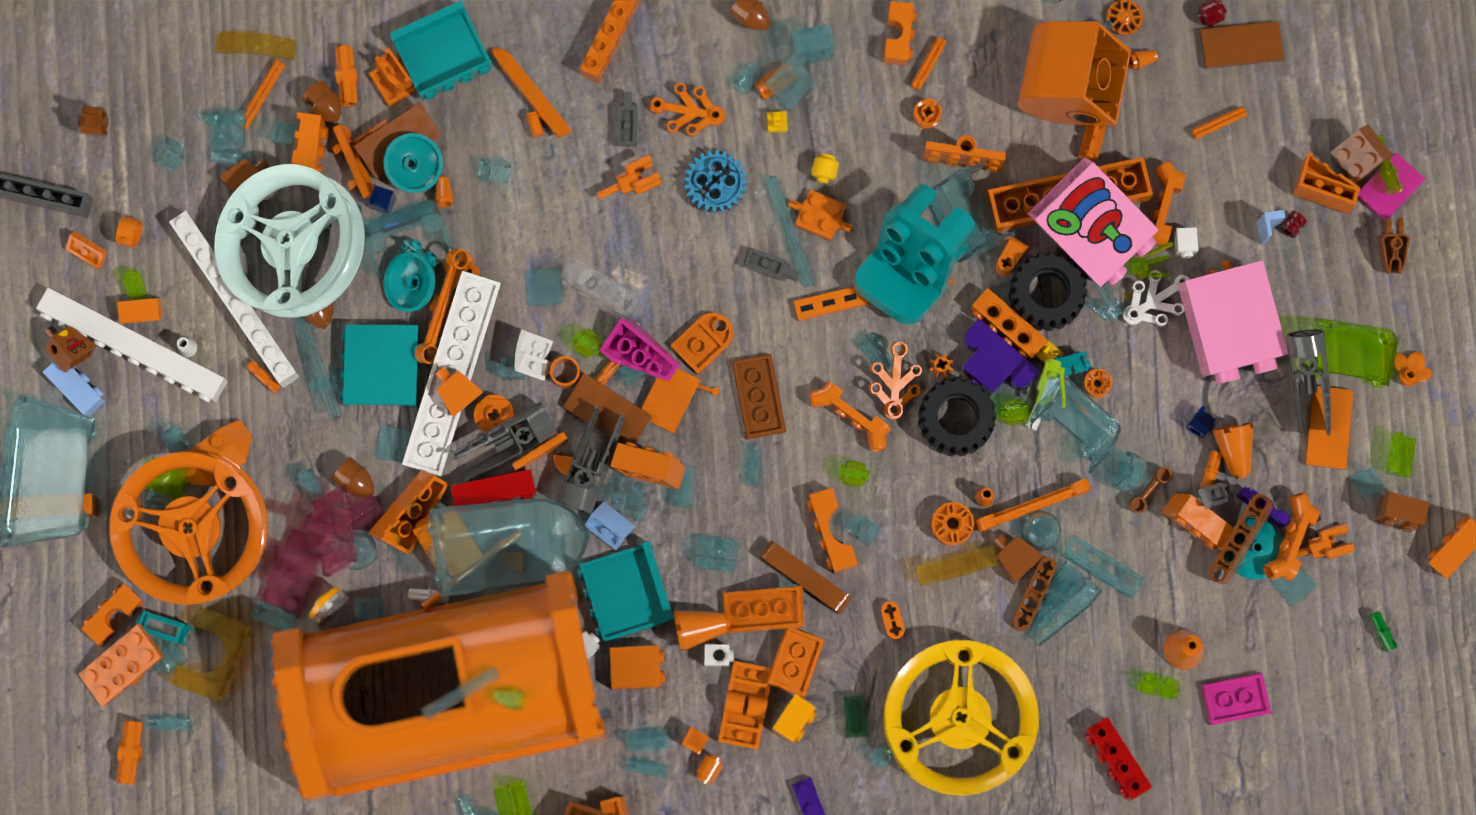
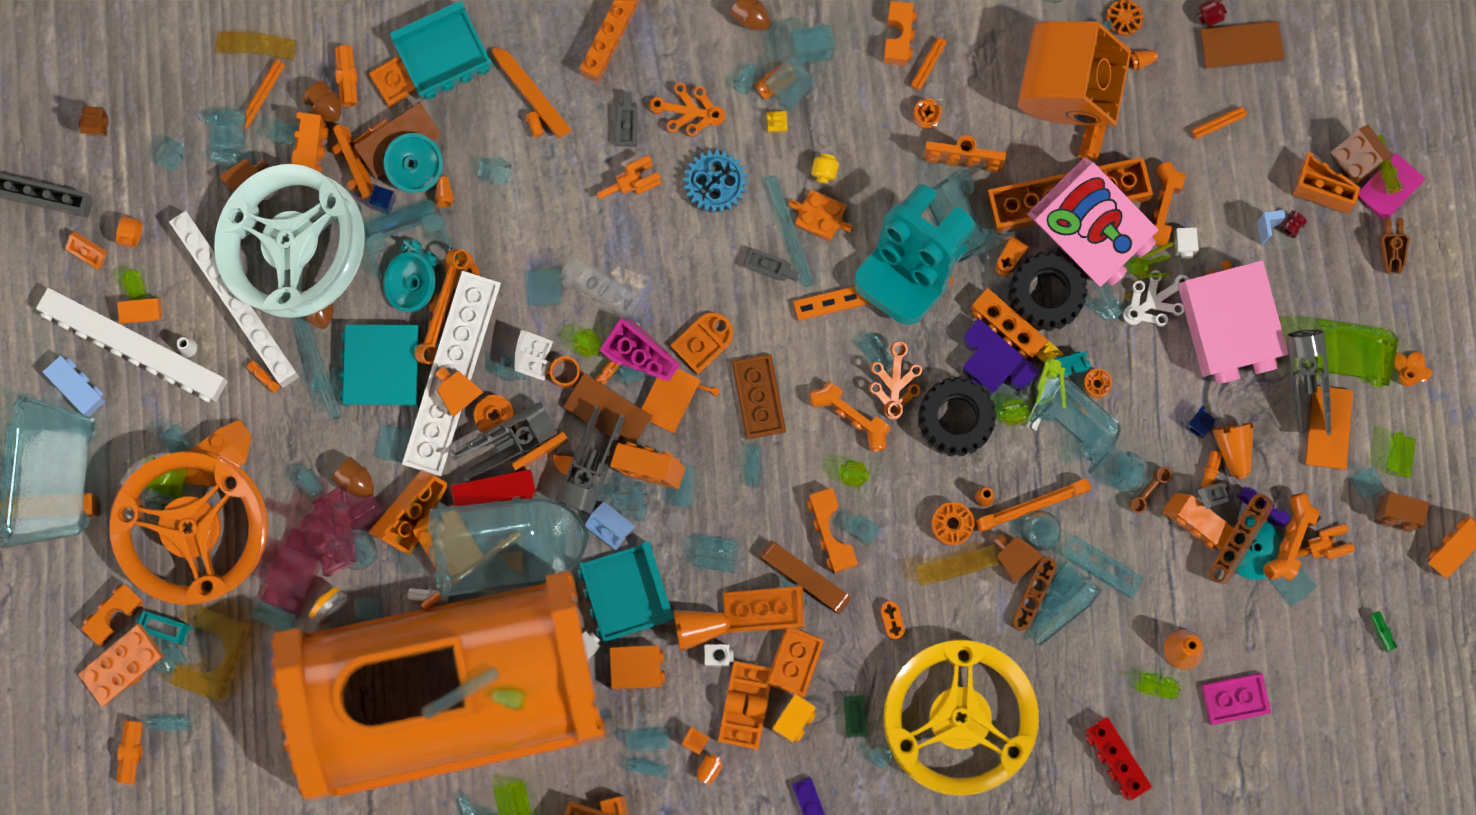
(68, 347): dark orange torso -> none
(393, 72): orange hinge -> none
(943, 360): orange gear -> none

